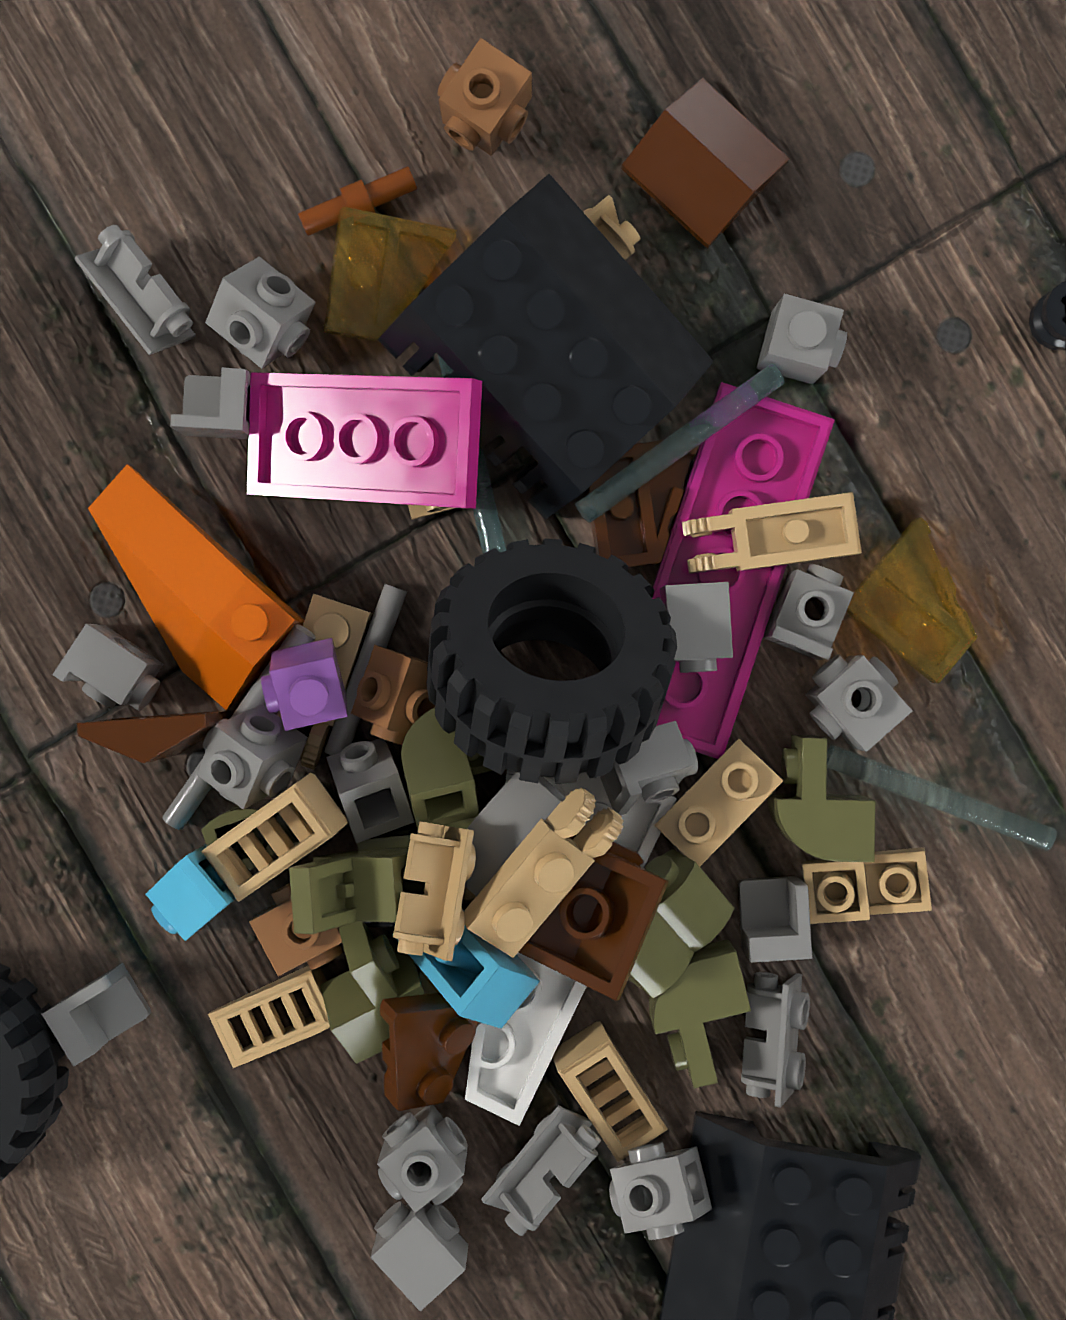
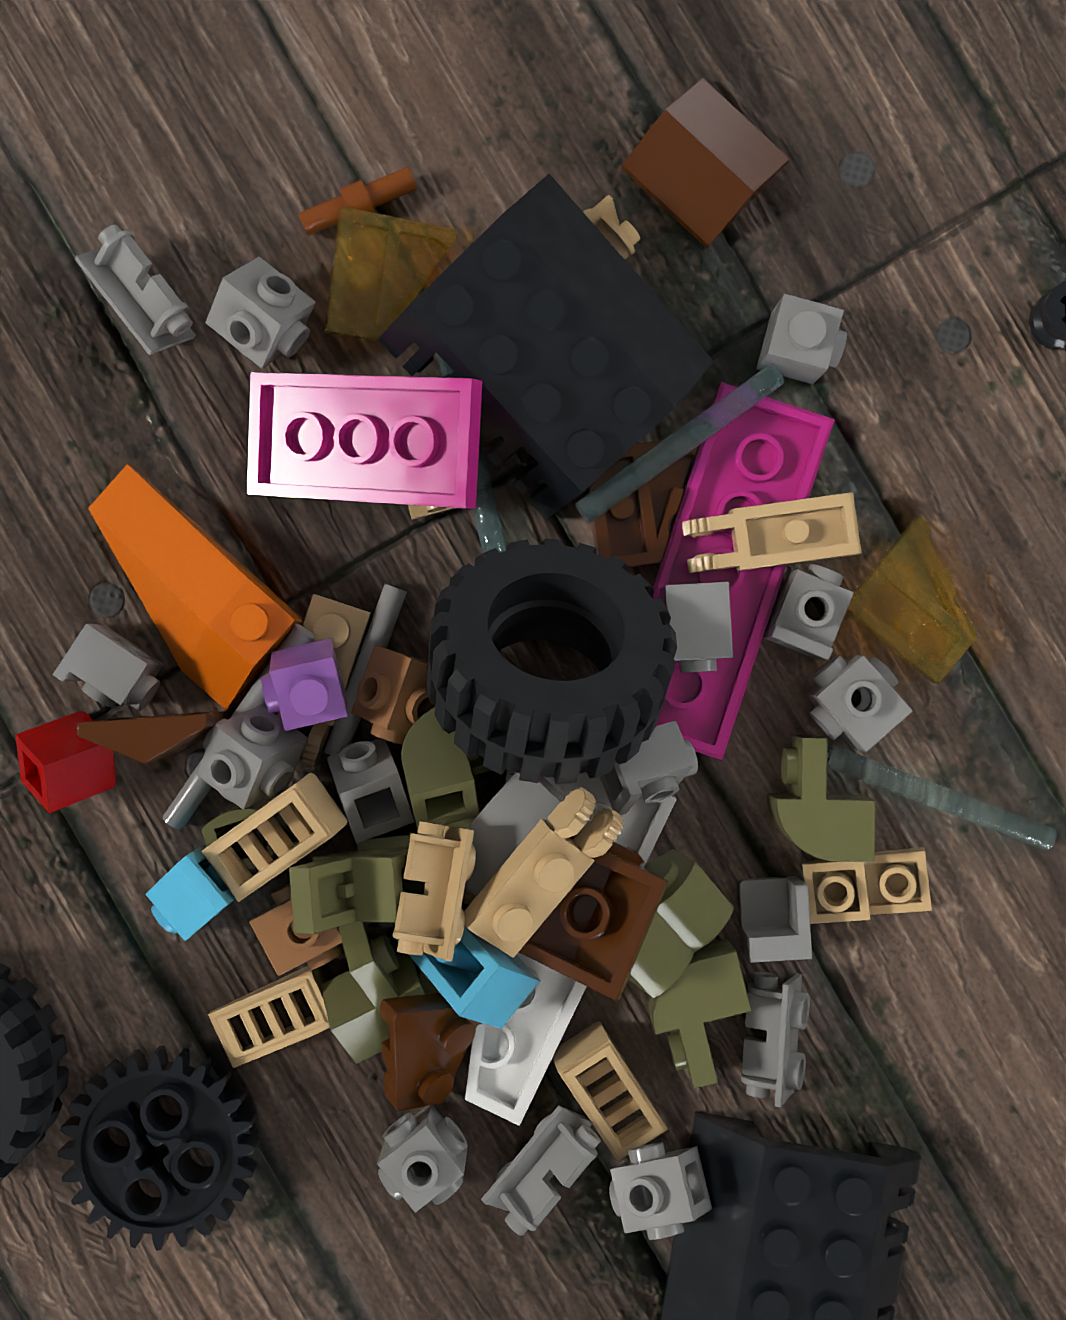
(61, 765): none -> red panel
(96, 1014): light grey panel -> none
(113, 1171): none -> black gear
(215, 405): light grey panel -> none
(419, 1250): light grey brick -> none
(485, 99): medium nougat brick -> none
(718, 803): tan hinge -> none

